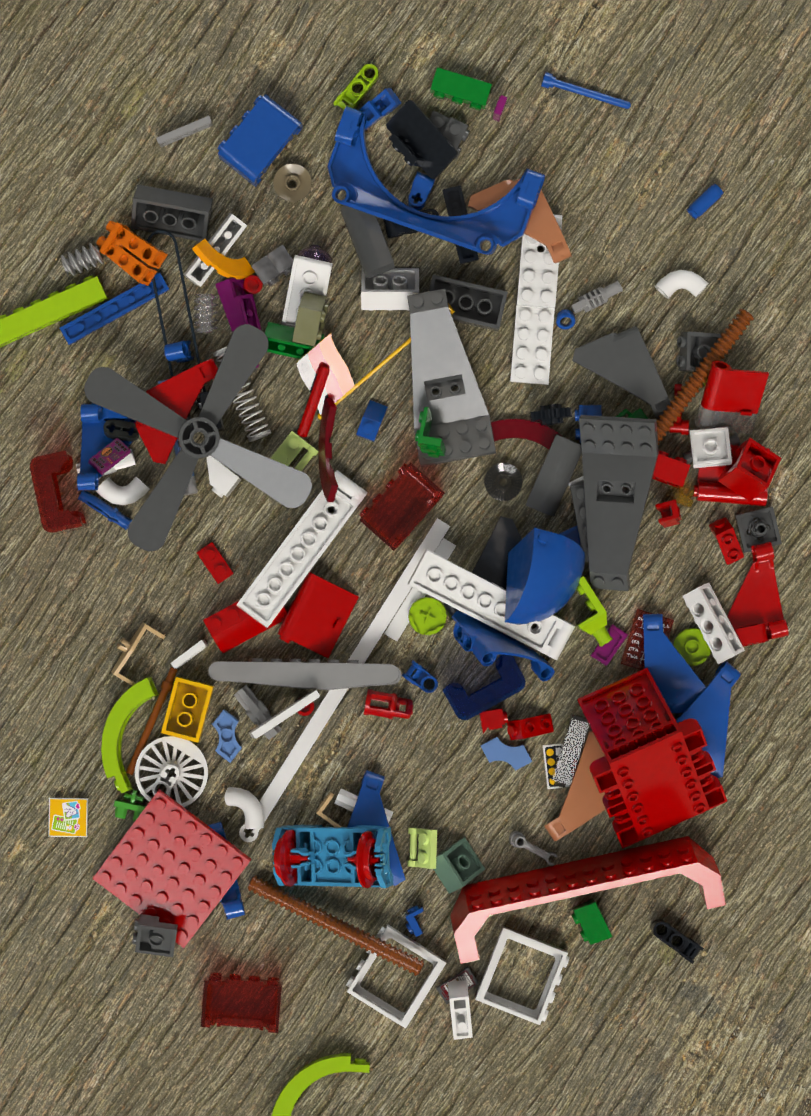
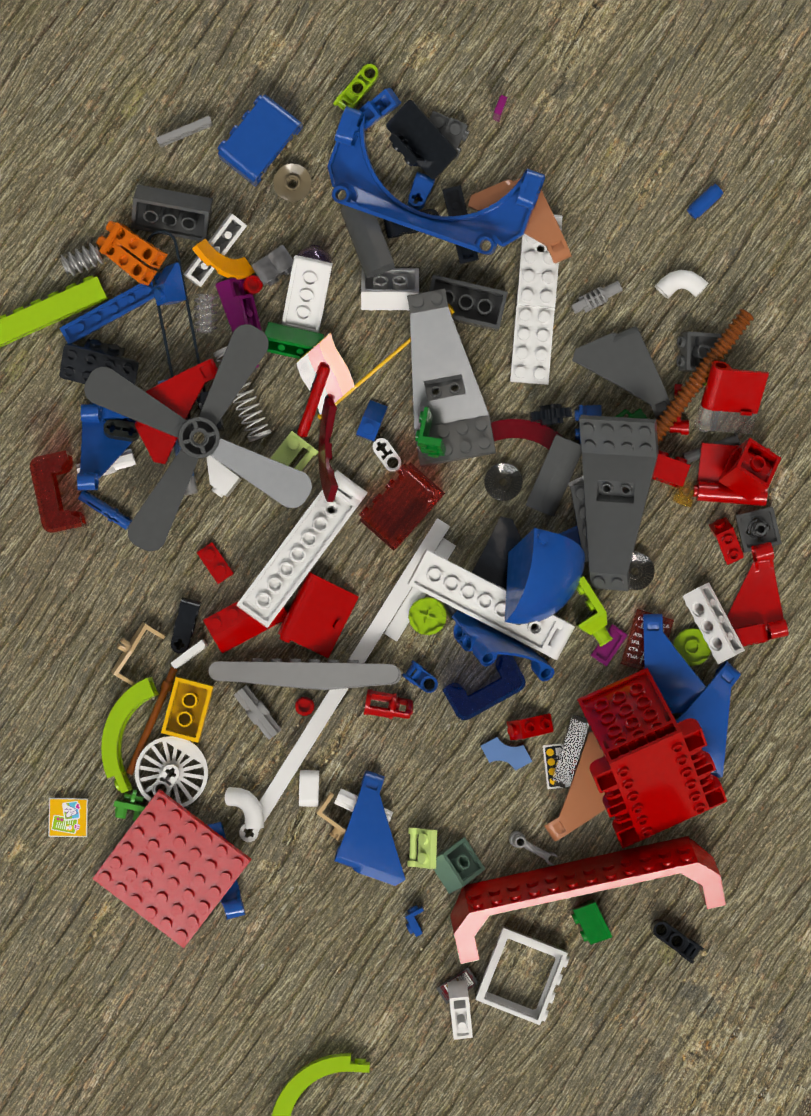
(80, 361): none -> black bracket
(109, 456): tile -> none
(122, 494): white cylinder -> none
(154, 936): dark grey plate -> none
(169, 286): none -> blue slope
(178, 351): blue piece -> none
(185, 623): none -> black piece
(225, 726): medium blue tile -> none
(242, 1002): clear red windscreen -> none
(284, 714): white tile -> none
(309, 788): none -> white beam
(310, 319): olive brick -> none
(332, 856): dark azure piece -> none
(333, 924): dark orange piece -> none
(378, 1004): white piece -> none
(380, 454): none -> white beam
(460, 89): green brick -> none
(493, 719): red window -> none
(550, 81): blue piece -> none
(565, 313): blue piece -> none
(645, 571): none -> clear smoke dish
(670, 513): red window -> none
(710, 447): white tile -> none

